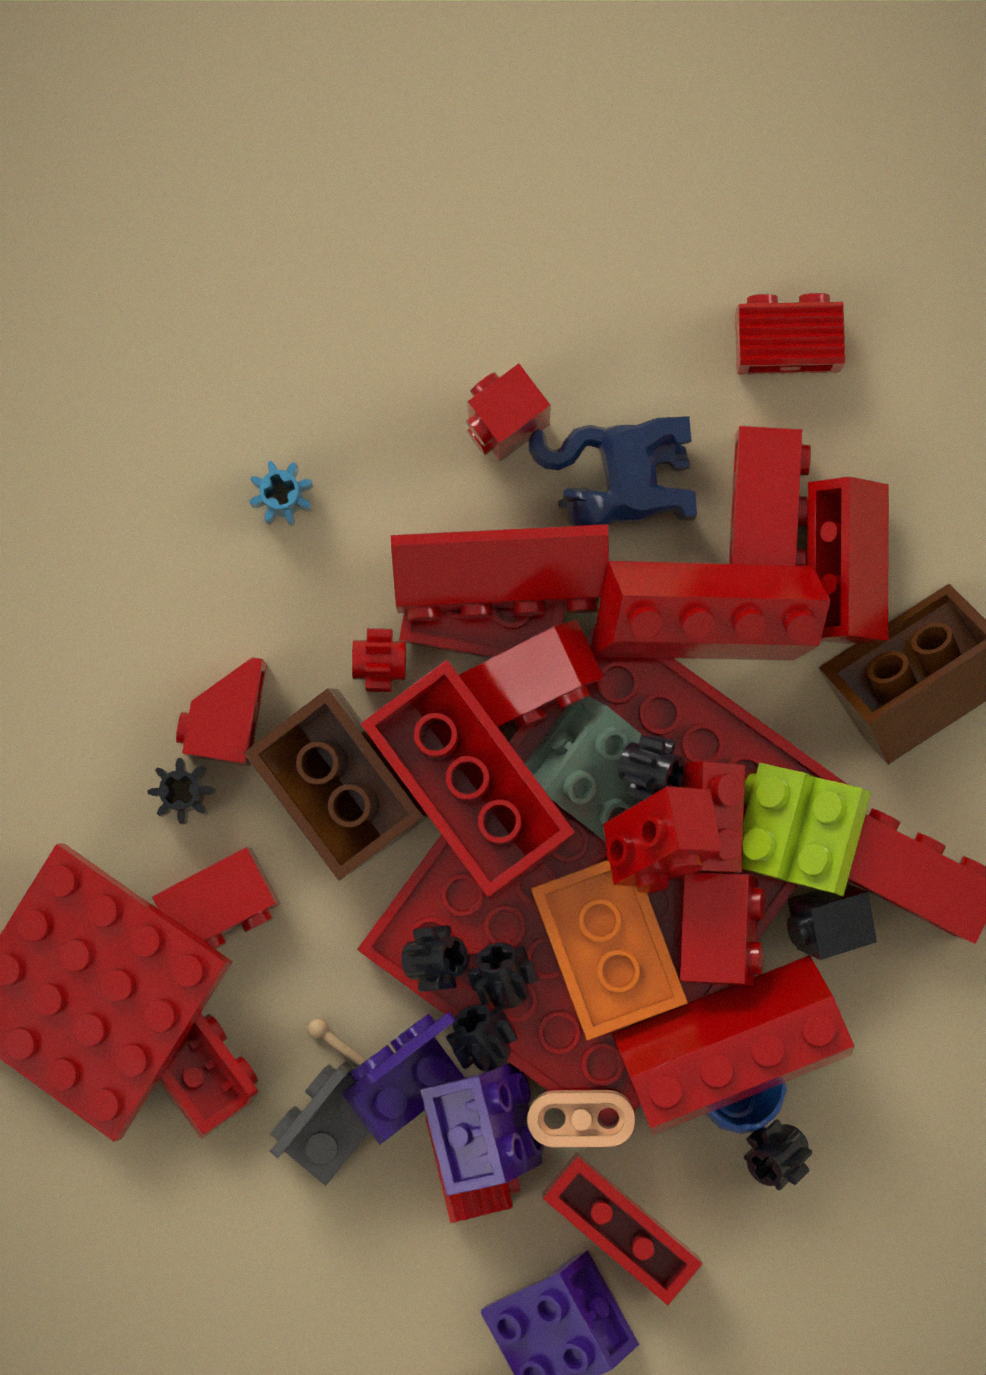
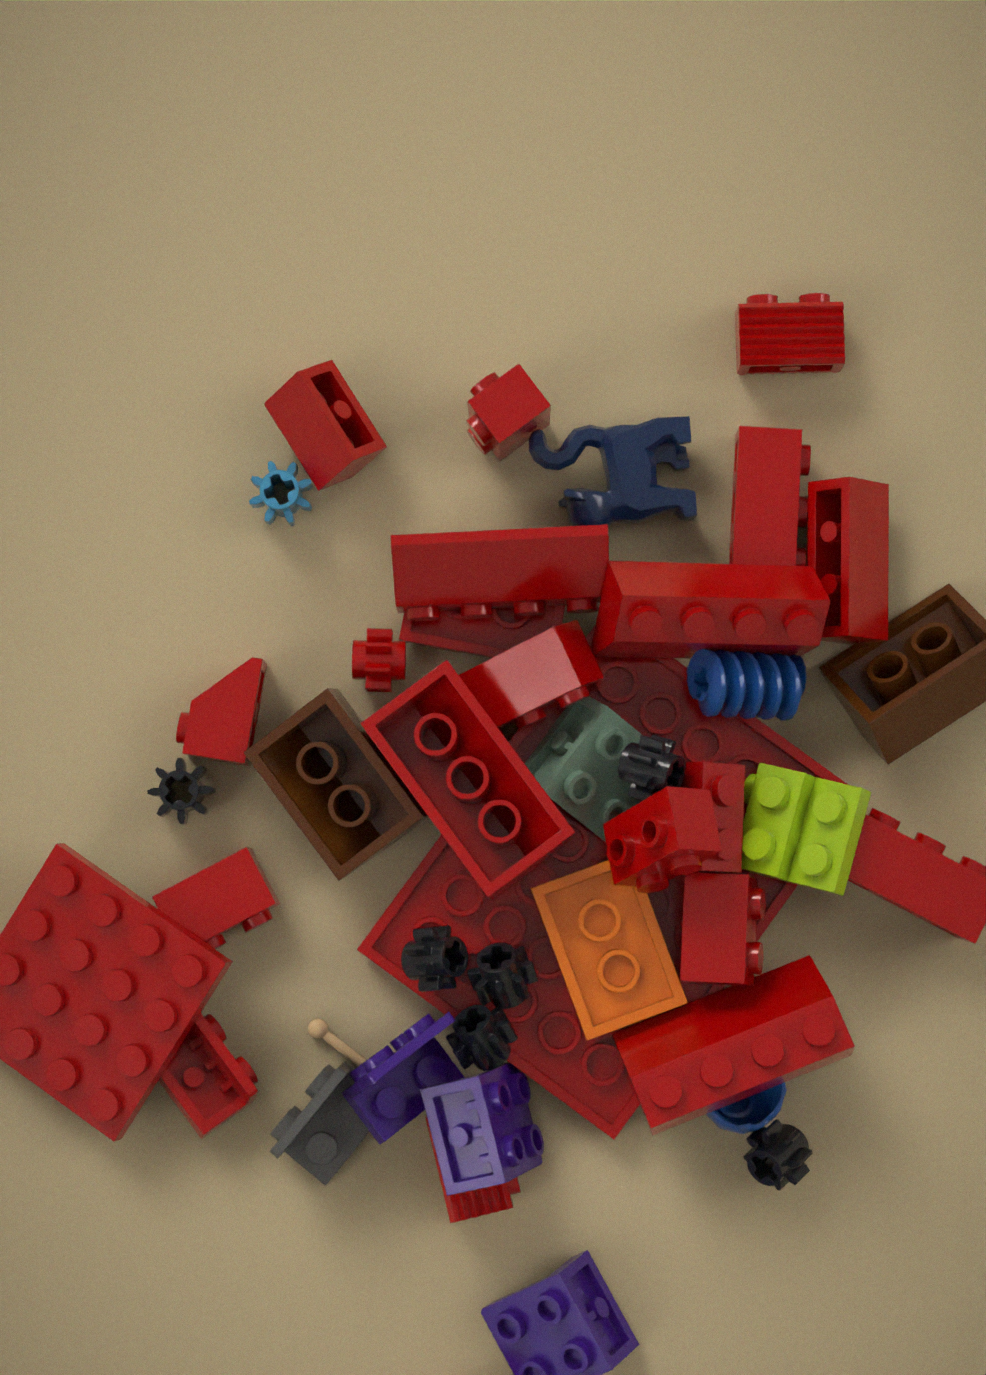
(324, 429): none -> red brick
(581, 1118): light nougat plate -> none
(622, 1228): red brick -> none
(746, 683): none -> blue piece
(831, 923): black brick -> none

